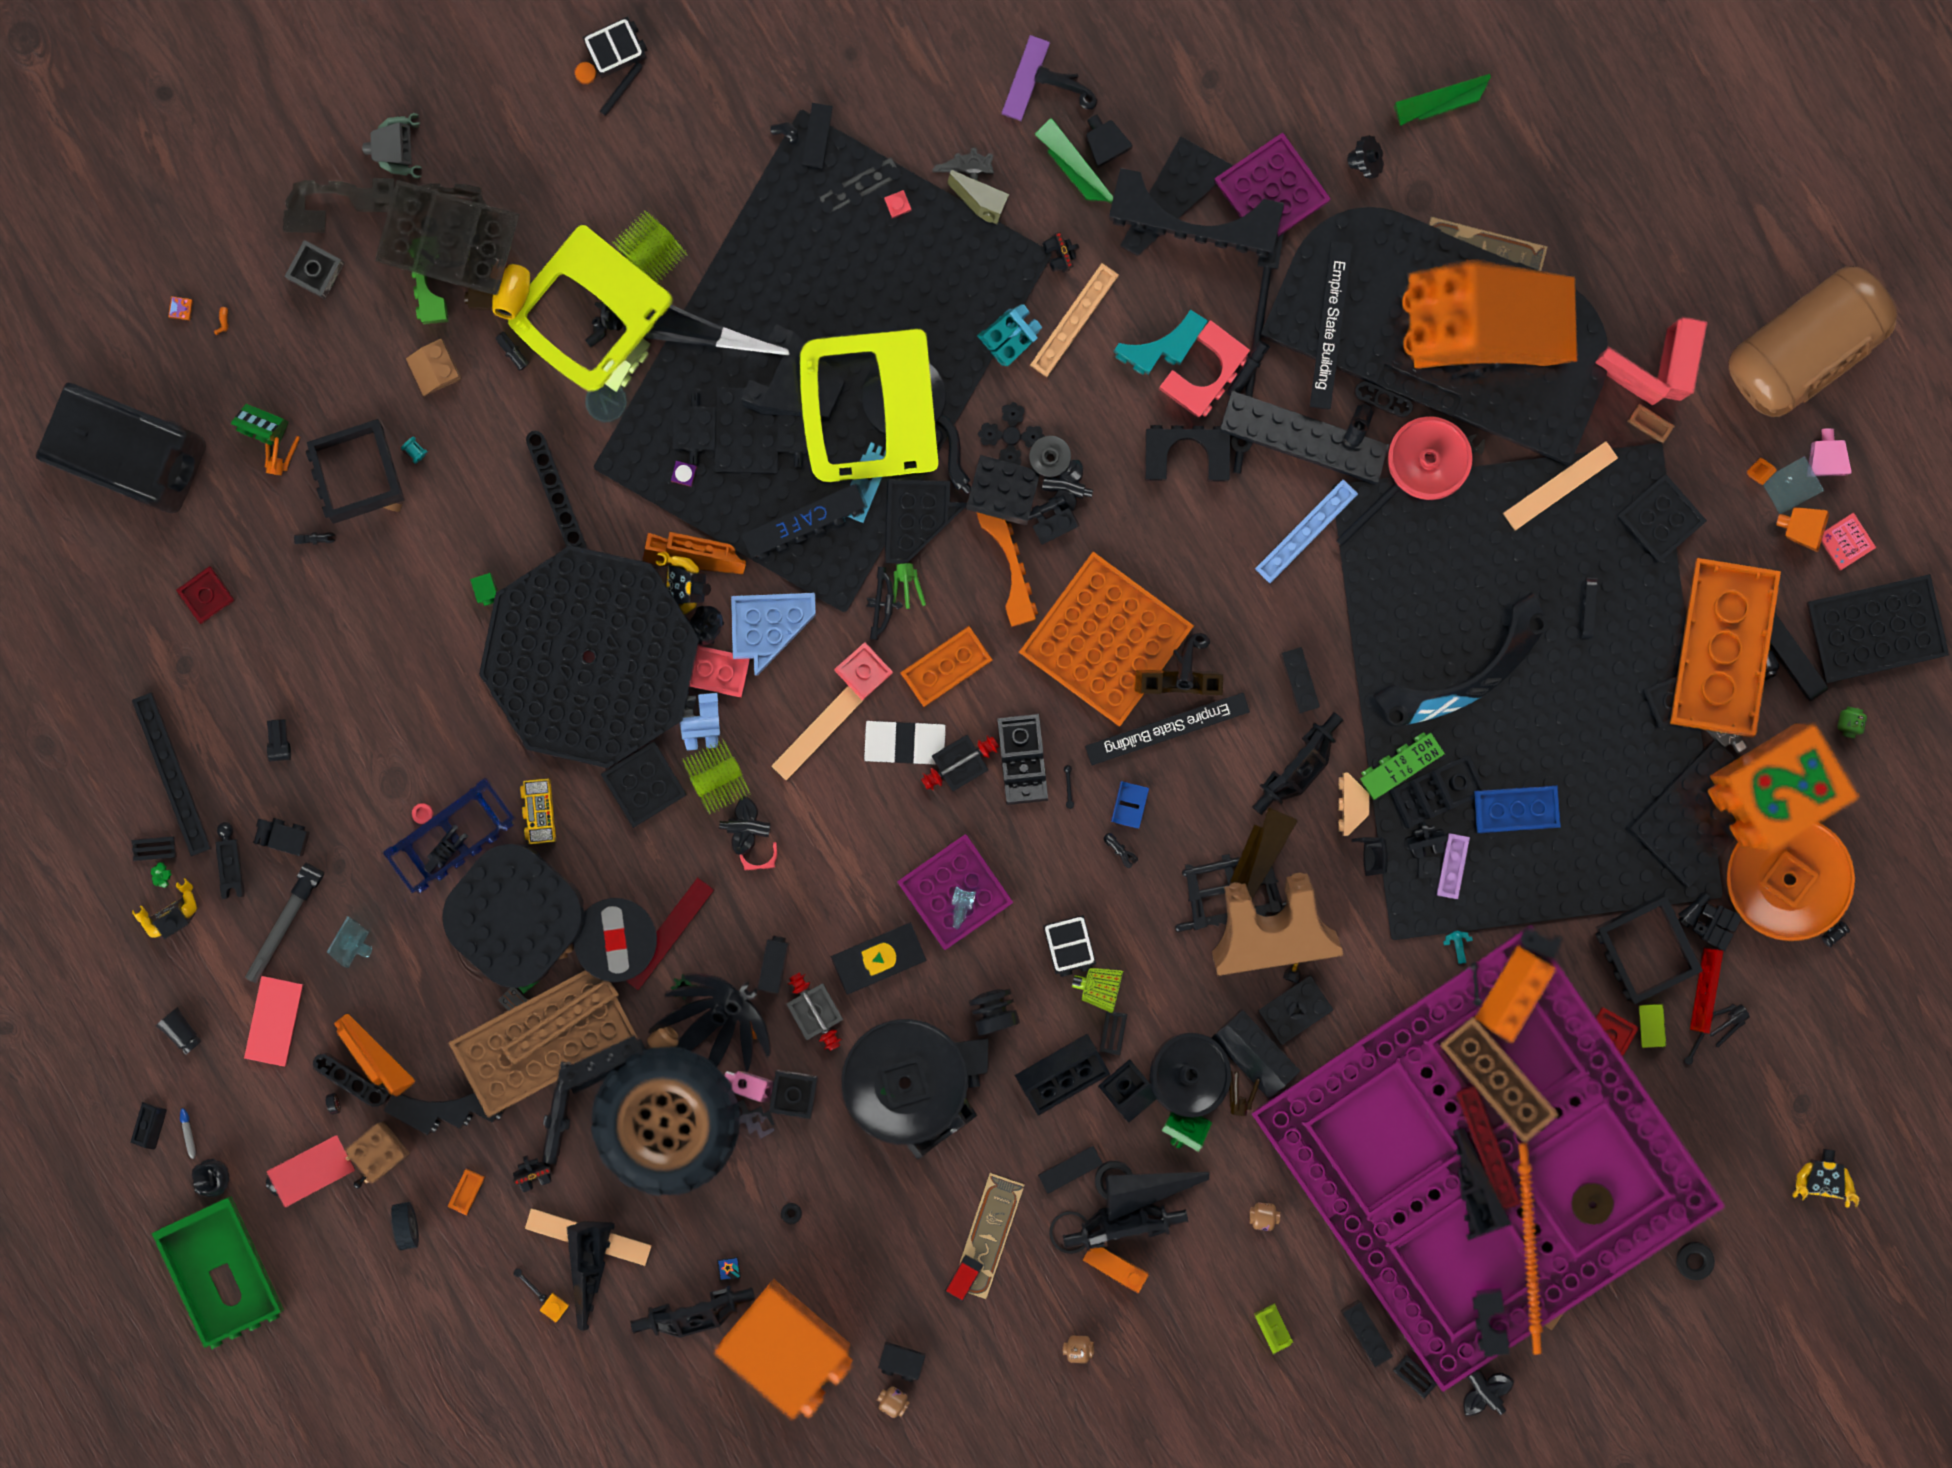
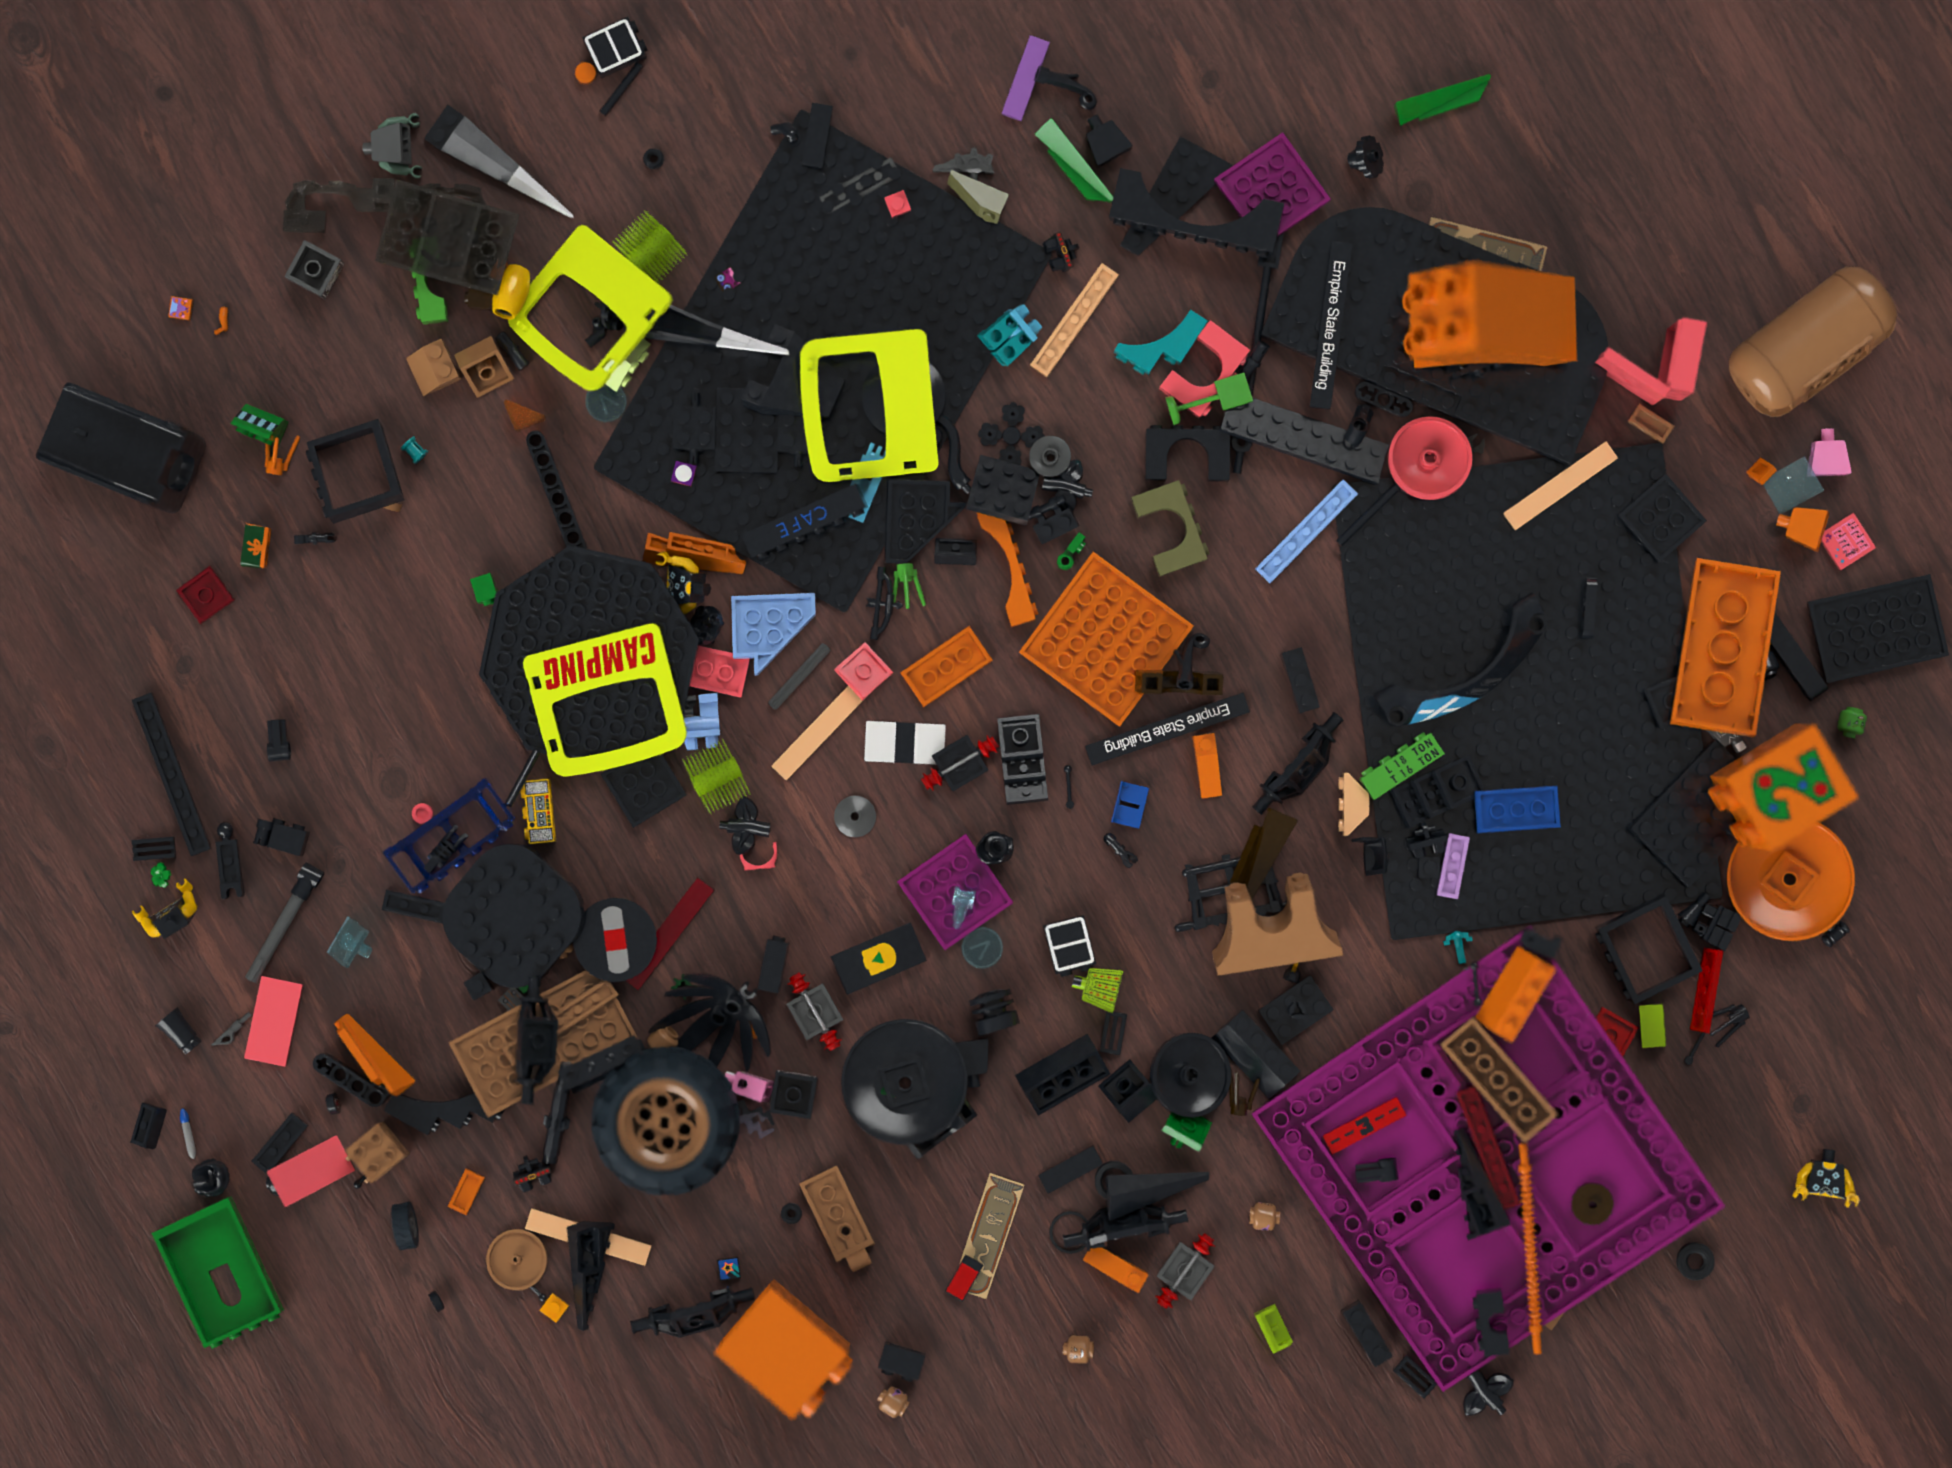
(231, 1030): none -> dark grey hand
(255, 546): none -> piece
(280, 1143): none -> black plate
(413, 906): none -> black tile
(436, 1301): none -> black tile
(464, 141): none -> black plate
(478, 986): none -> black brick
(484, 366): none -> medium nougat slope
(516, 1259): none -> medium nougat piece
(521, 416): none -> clear orange slope
(522, 778): none -> black bar
(535, 1041): none -> black plate
(598, 663): none -> neon yellow door
(653, 152): none -> black plate
(726, 280): none -> tile
(798, 677): none -> dark grey axle
(834, 1210): none -> medium nougat hinge
(866, 818): none -> dark grey dish
(955, 551): none -> black slope
(982, 947): none -> clear light blue tile
(995, 848): none -> black hair
(1075, 546): none -> green plate
(1172, 498): none -> olive arch
(1185, 1270): none -> dark grey plate
(1207, 765): none -> orange slope
(1231, 391): none -> bright green piece
(1364, 1125): none -> red tile
(1382, 1170): none -> black piece

